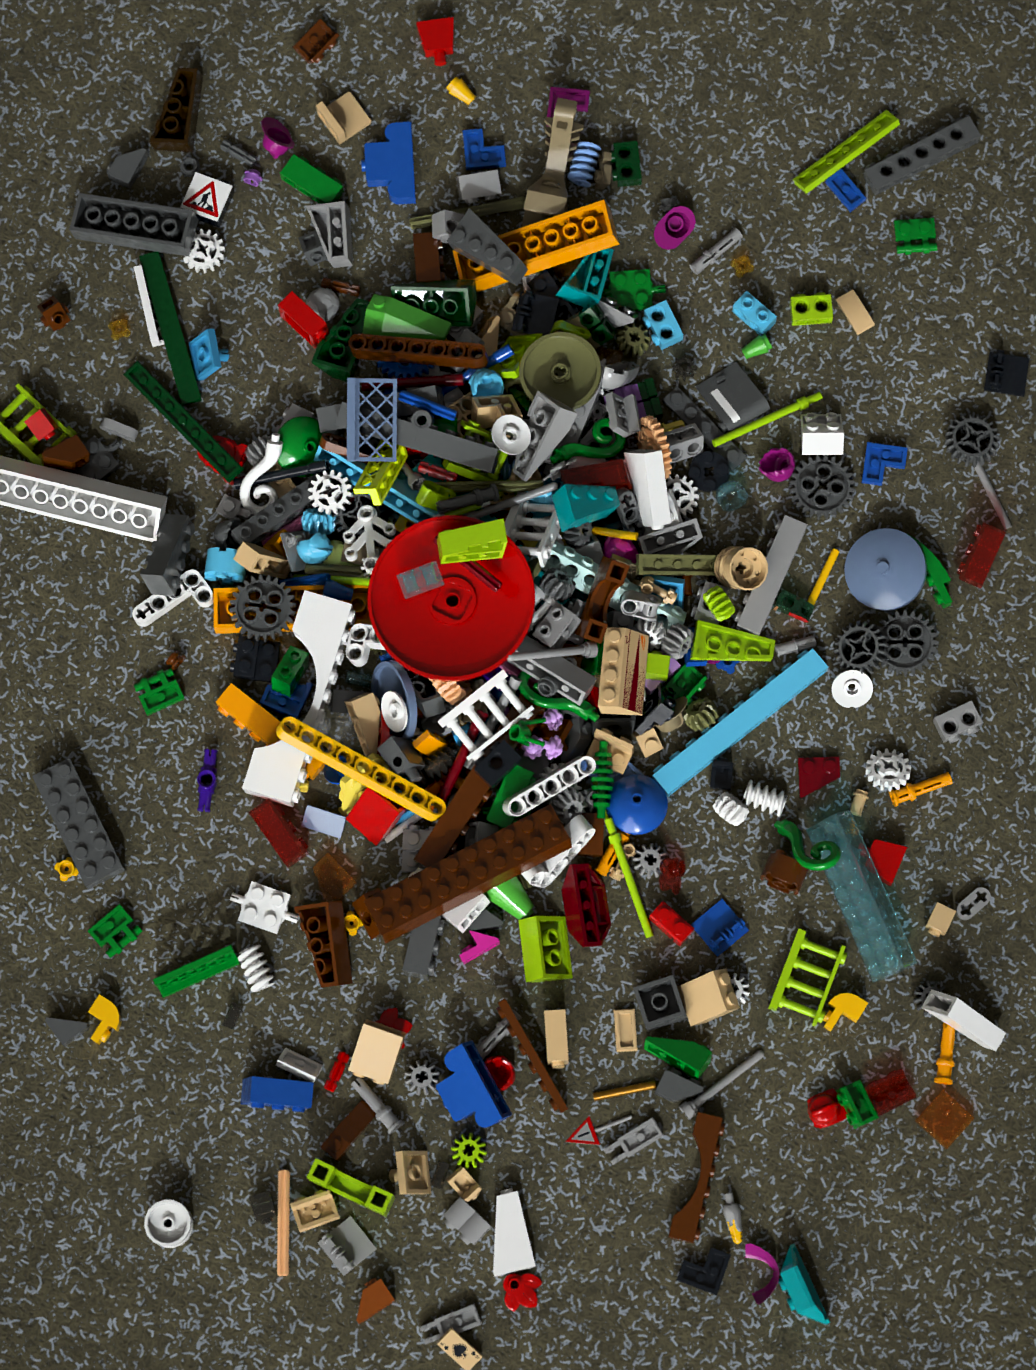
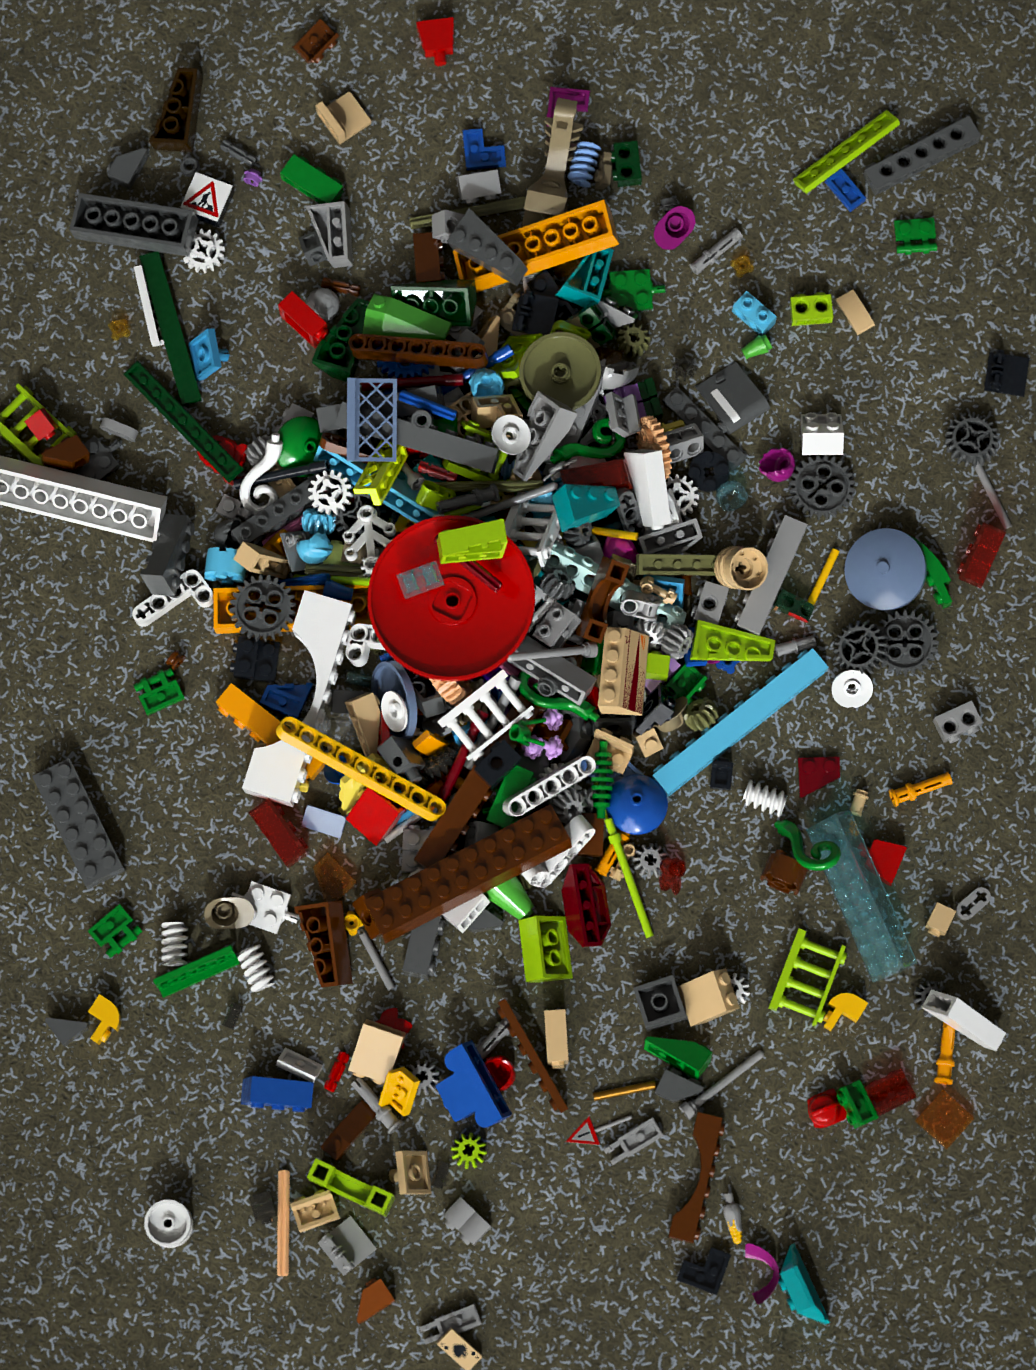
(53, 314): reddish brown brick -> none
(60, 867): yellow plate -> none
(173, 944): none -> white piece
(207, 790): dark purple pin -> none
(229, 913): none -> dark tan piece
(276, 137): magenta piece -> none
(290, 671): green brick -> none
(377, 961): none -> light grey bar
(392, 163): blue brick -> none
(399, 1090): none -> yellow bracket
(460, 90): yellow cone -> none
(464, 1184): tan bracket -> none
(483, 944): dark pink slope -> none
(512, 1241): white slope -> none
(523, 1292): red plate -> none
(625, 1030): tan tile -> none
(666, 324): medium azure brick -> none
(671, 923): red brick -> none
(719, 603): lime gear -> none
(719, 927): blue hinge -> none
(730, 808): white gear -> none
(801, 403): lime bar -> none
(881, 456): blue plate -> none
(888, 770): white gear -> none

